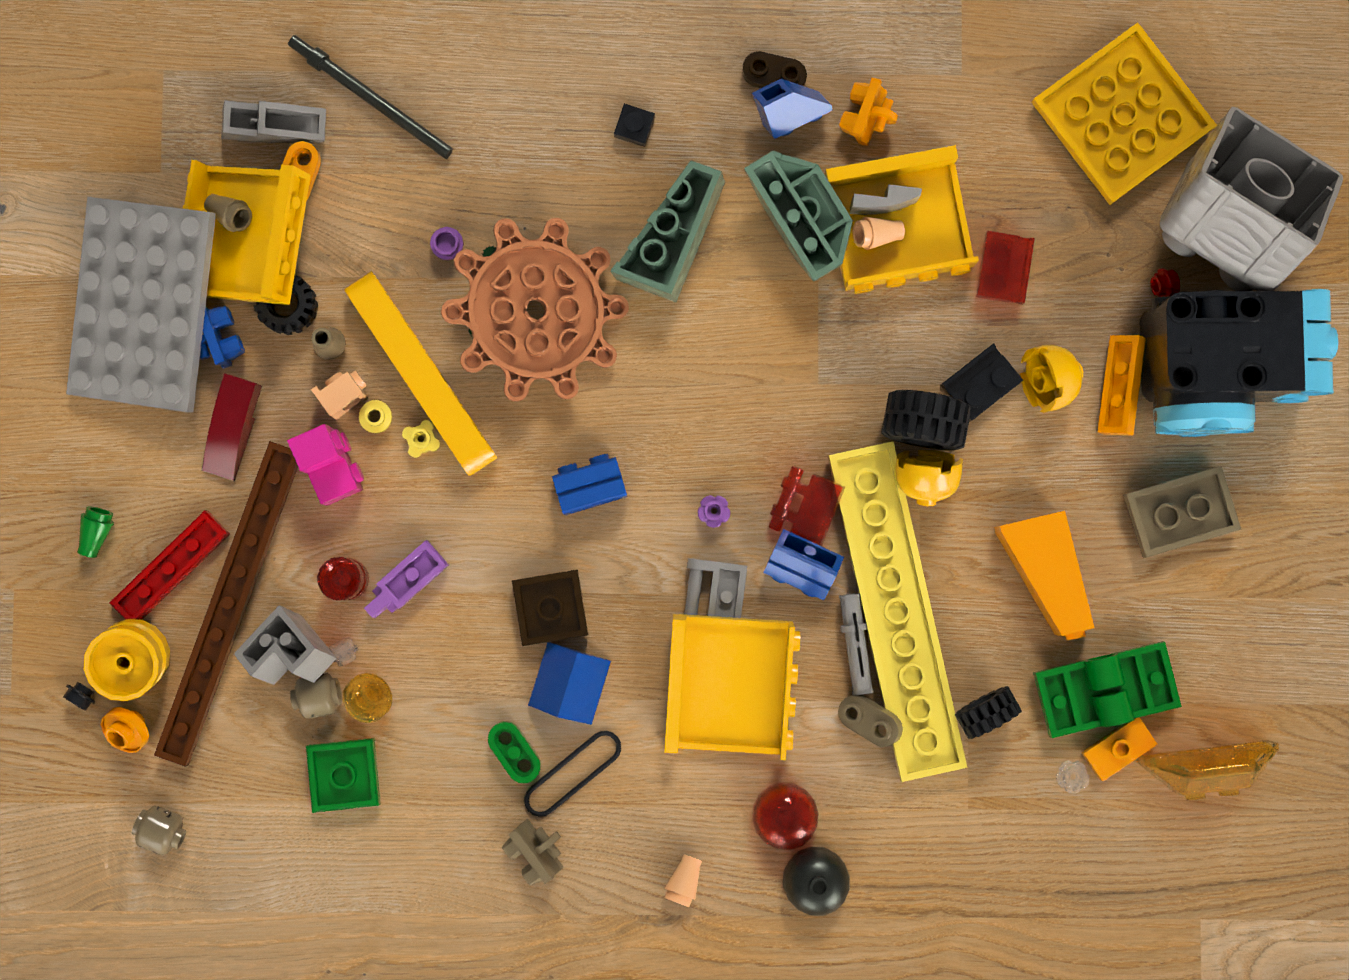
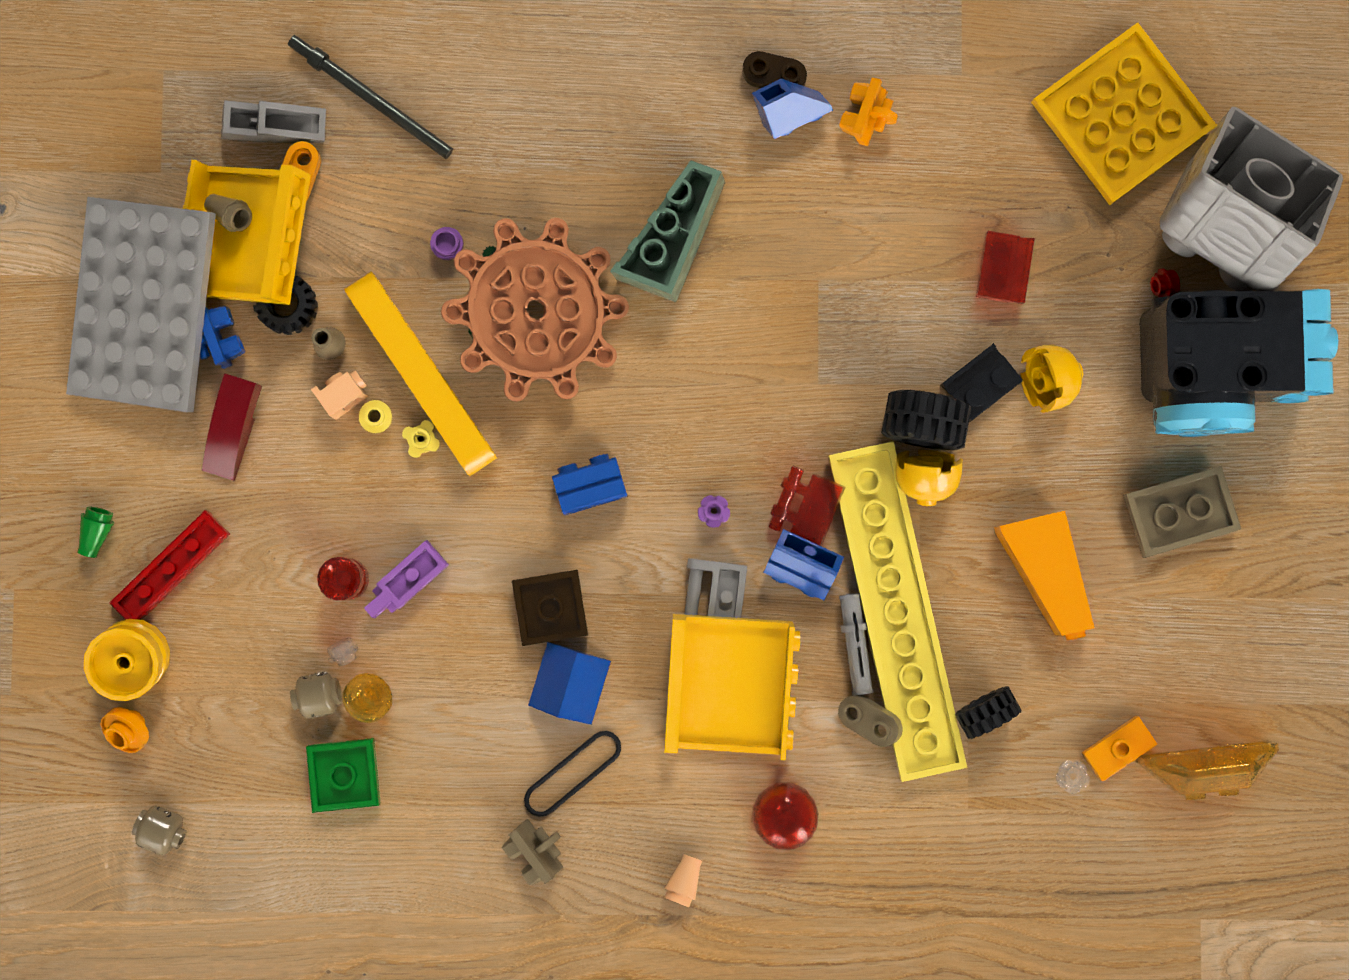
(79, 696): black plate -> none
(227, 605): reddish brown plate -> none
(282, 645): light grey brick -> none
(326, 461): dark pink brick -> none
(512, 753): green plate -> none
(634, 125): black plate -> none
(802, 210): sand green wedge -> none
(816, 881): pearl dark grey cylinder -> none
(876, 232): light nougat cone -> none
(895, 198): light grey slope -> none
(934, 226): yellow panel -> none
(1107, 689): green plate -> none
(1121, 385): light orange plate -> none

